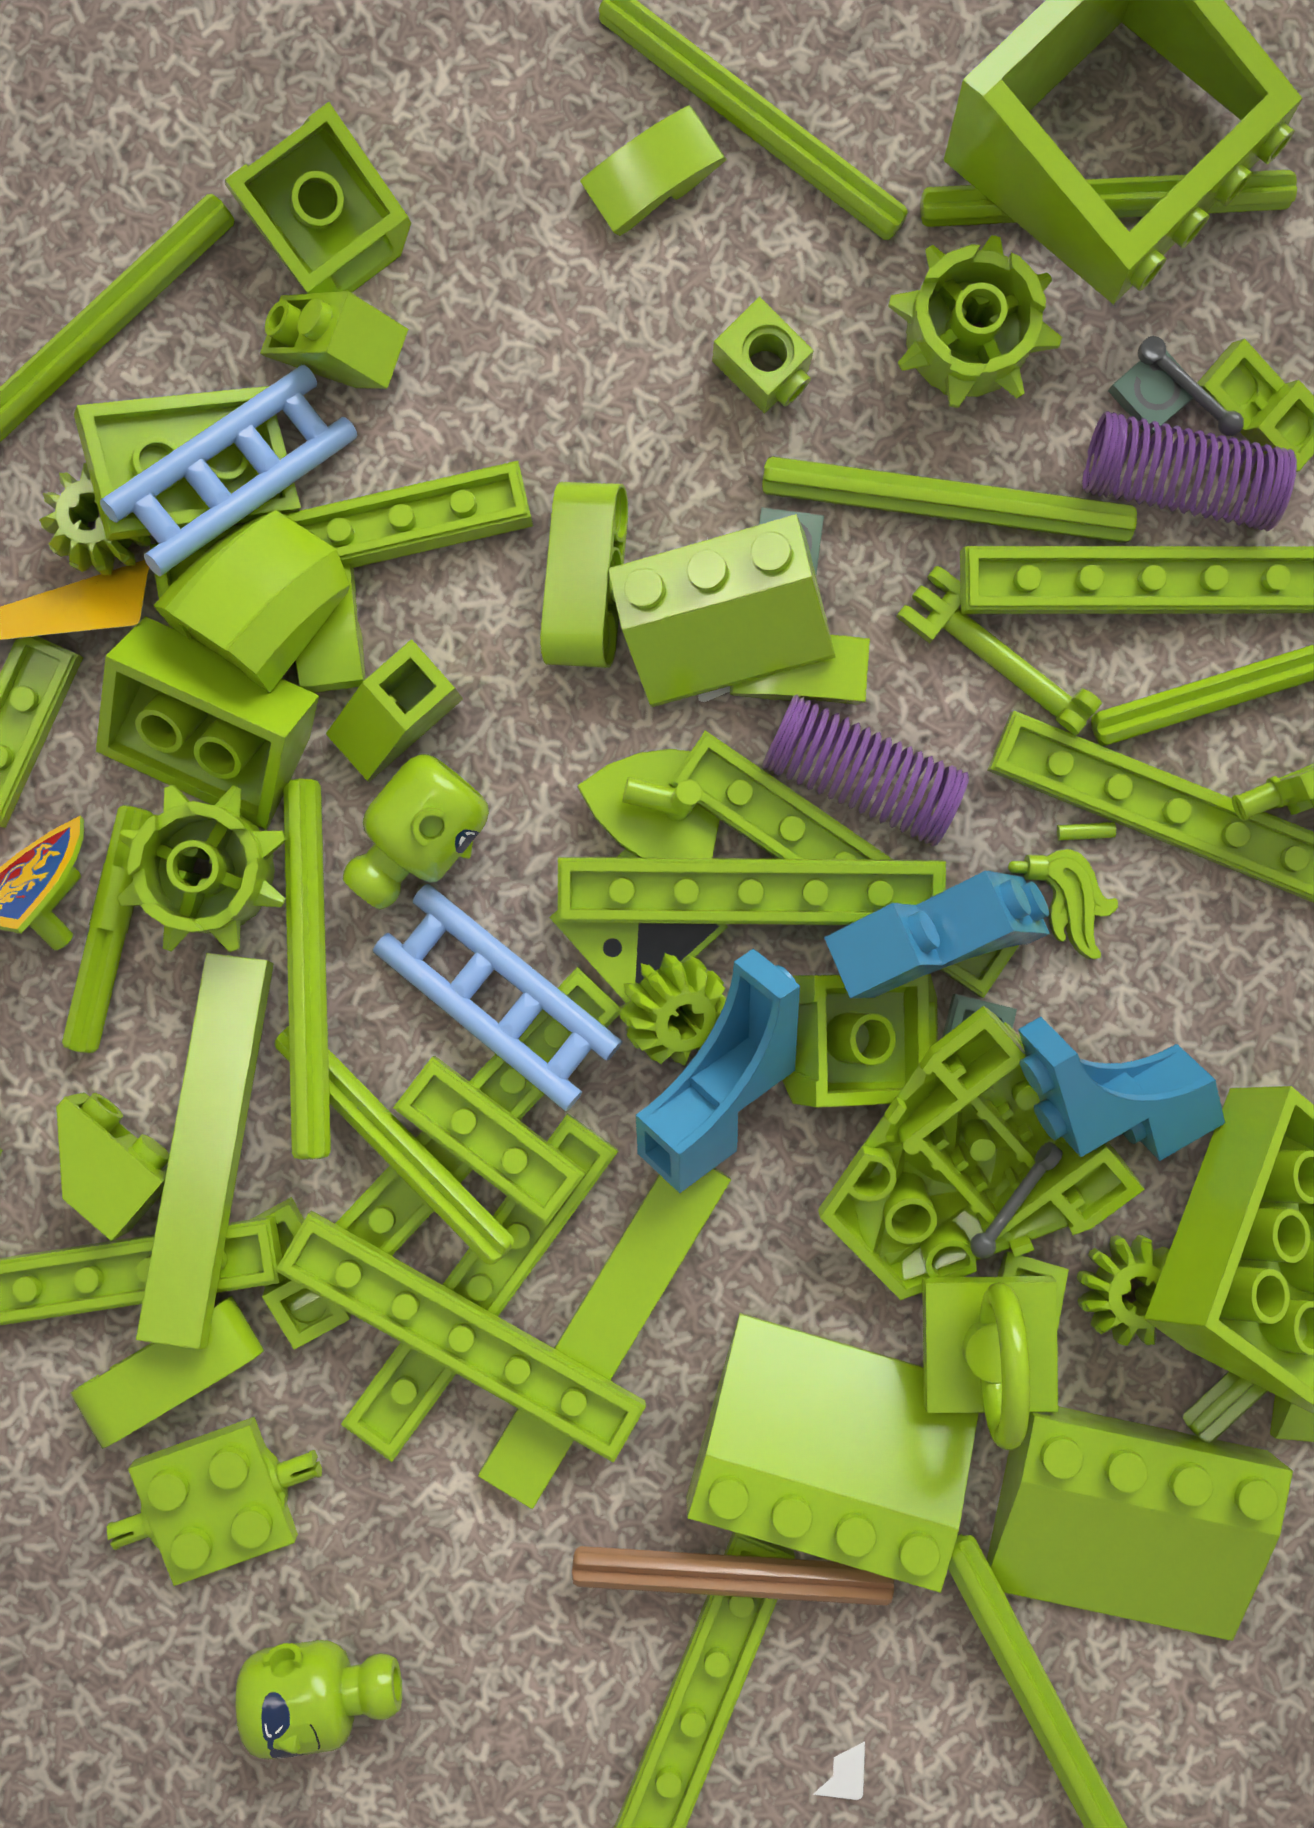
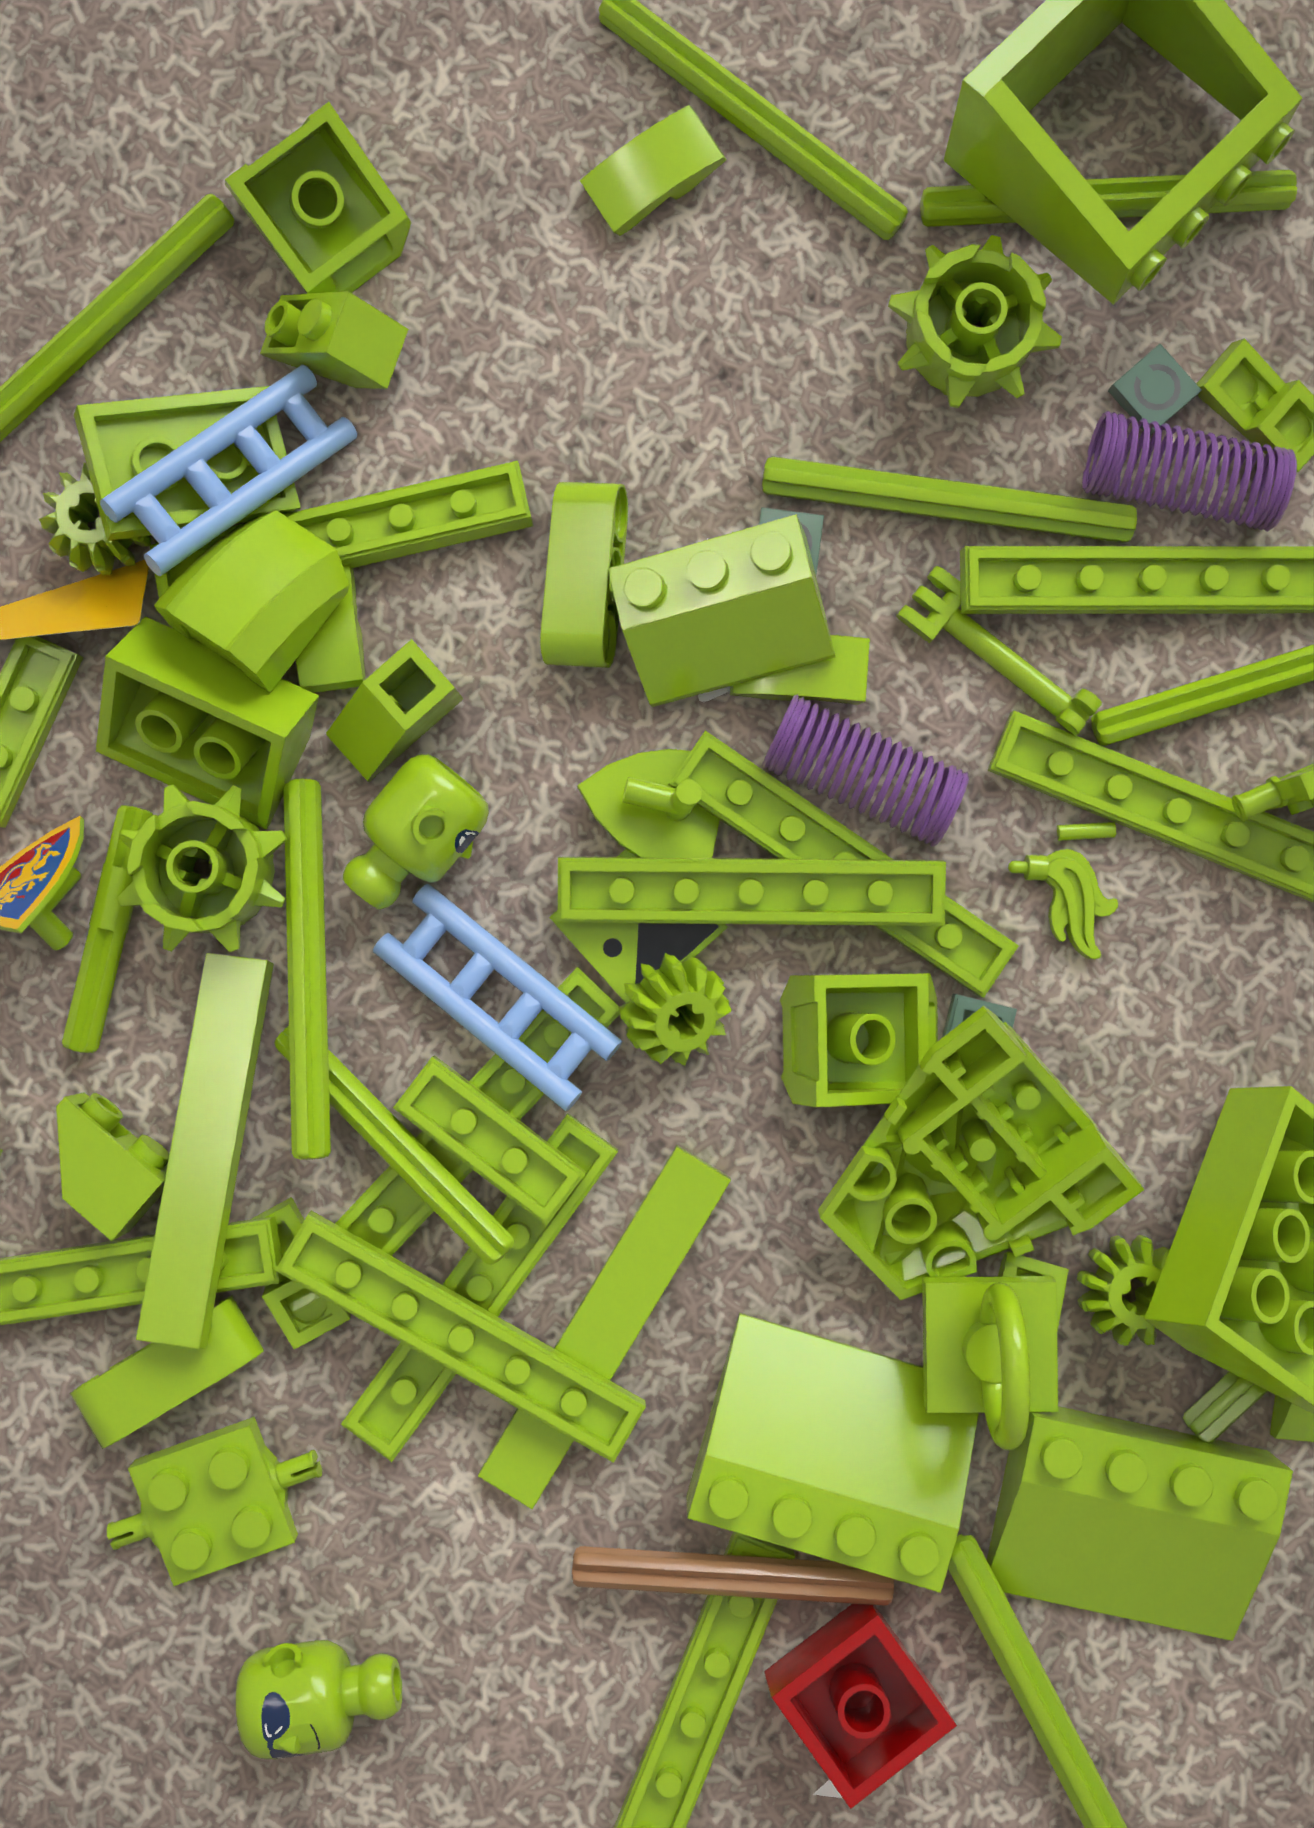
(744, 1056): dark azure arch -> none
(763, 330): lime brick -> none
(858, 1701): none -> red brick
(953, 926): dark azure arch -> none
(1047, 1157): dark grey hinge -> none
(1150, 1100): dark azure arch -> none
(1153, 352): dark grey hinge -> none

